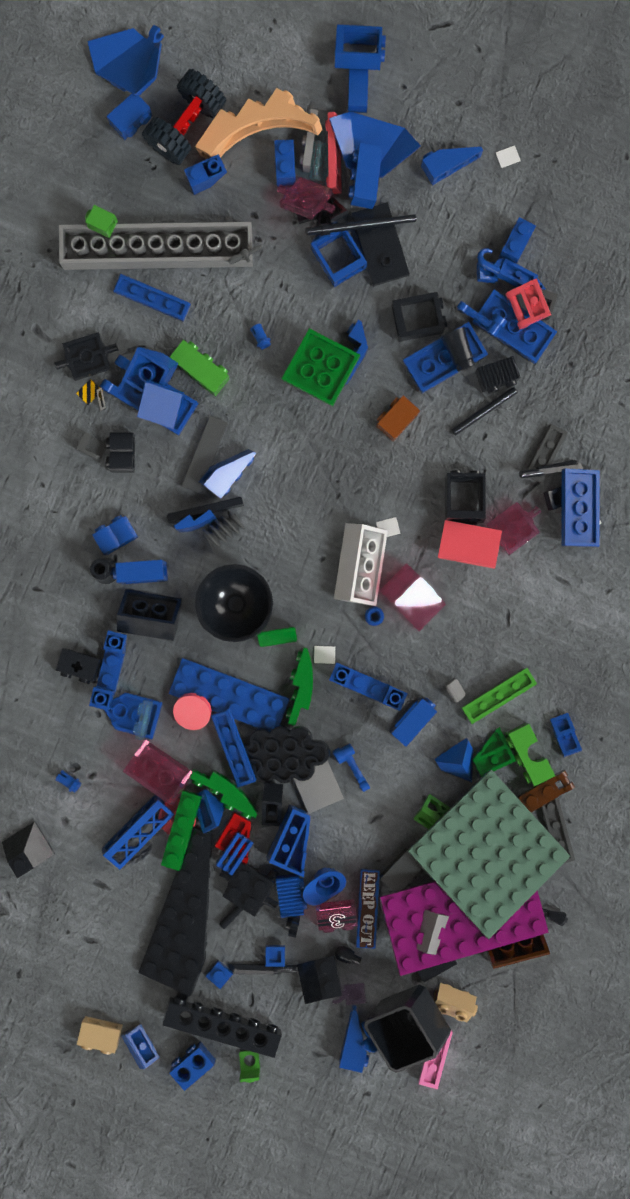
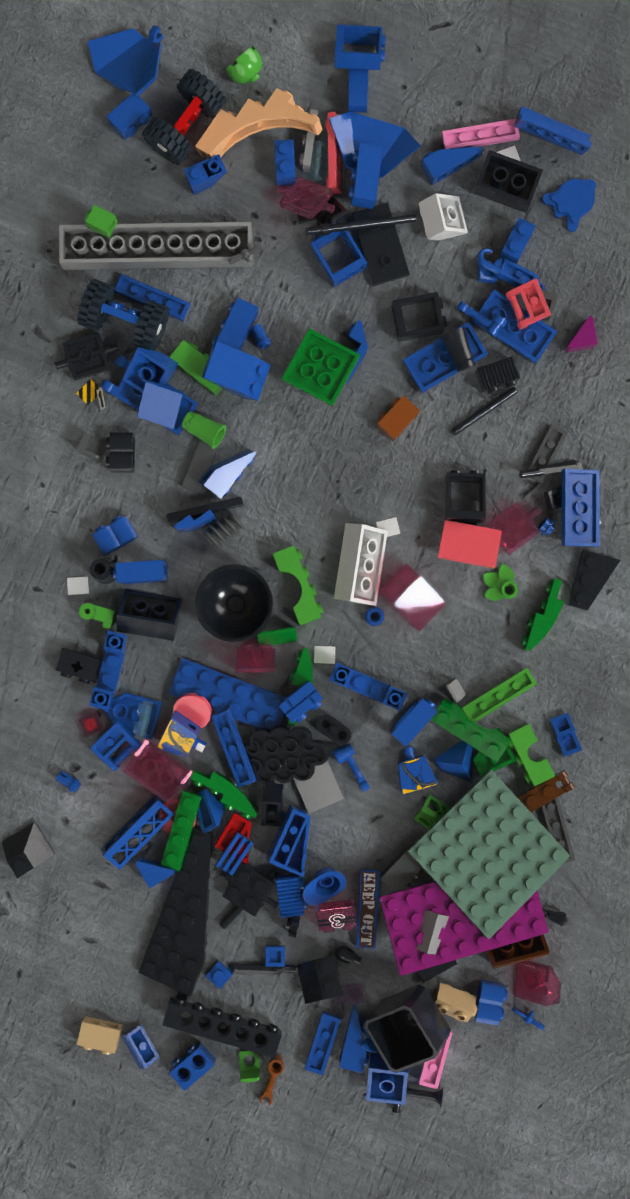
(77, 585): none -> white sticker
(91, 611): none -> bright green leg
(91, 724): none -> tile
(99, 303): none -> black plate
(111, 741): none -> blue plate
(153, 871): none -> blue slope
(181, 736): none -> torso
(204, 429): none -> bright green plant
(236, 371): none -> blue slope
(238, 324): none -> blue brick
(246, 67): none -> bright green cylinder
(256, 660): none -> clear pink slope
(274, 1069): none -> dark orange brick
(289, 562): none -> bright green arch
(301, 701): none -> blue brick
(322, 1043): none -> blue plate
(333, 729): none -> black plate
(385, 1084): none -> blue slope
(414, 772): none -> blue torso
(435, 1096): none -> black piece
(442, 217): none -> white slope
(481, 135): none -> bright pink plate
(487, 741): none -> green arch
(490, 1001): none -> blue brick
(498, 581): none -> bright green plate
(508, 181): none -> black brick
(528, 1018): none -> blue piece
(537, 983): none -> clear pink slope
(541, 623): none -> green slope
(546, 526): none -> blue plate
(552, 131): none -> blue fence
(572, 200): none -> blue tile
(584, 338): none -> magenta slope
(590, 578): none -> black wing

